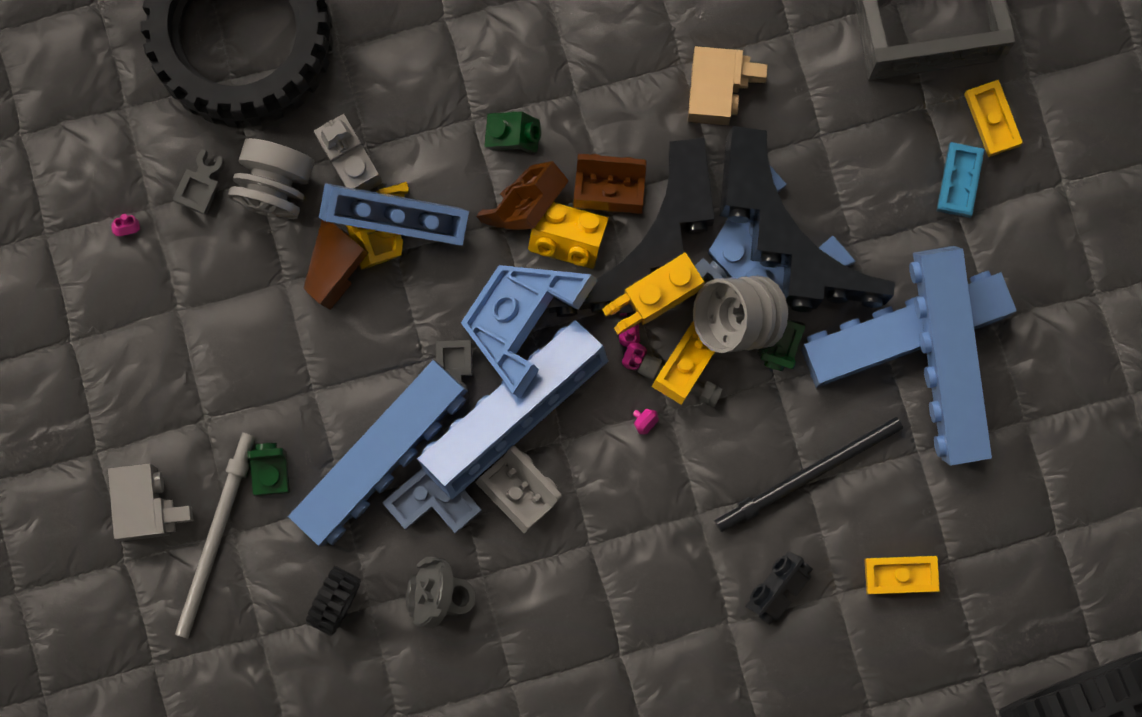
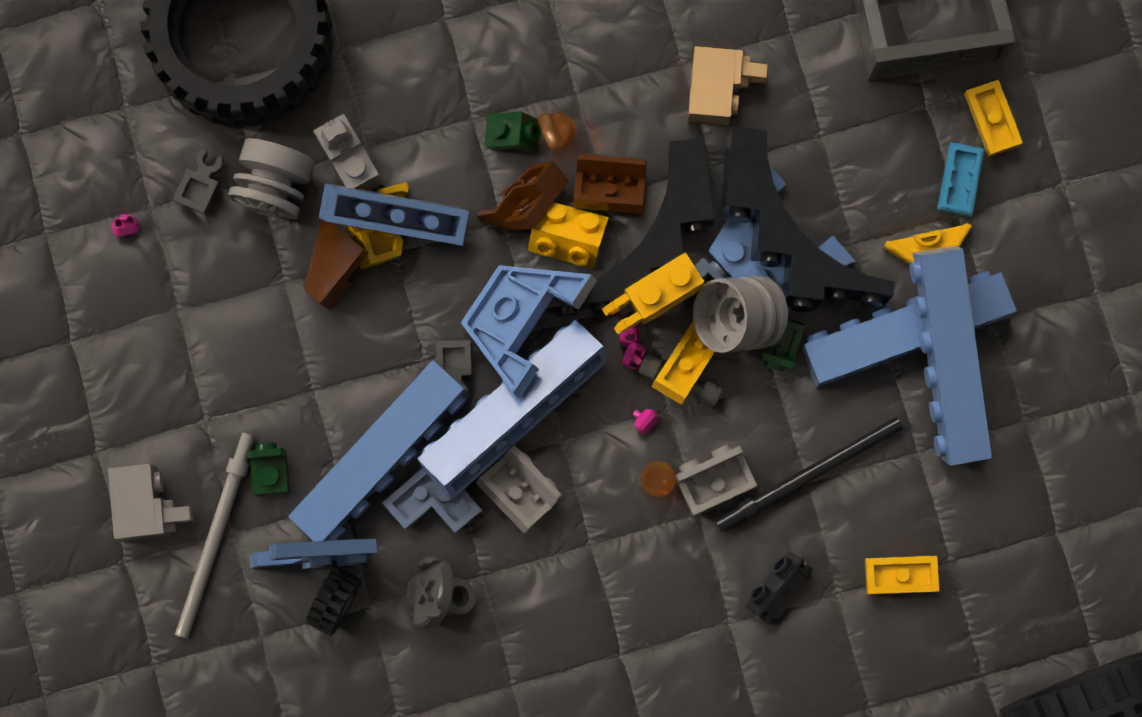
(315, 553): none -> medium blue wing
(557, 128): none -> clear orange plate
(658, 479): none -> clear orange plate
(715, 479): none -> light grey bracket
(931, 240): none -> yellow tile

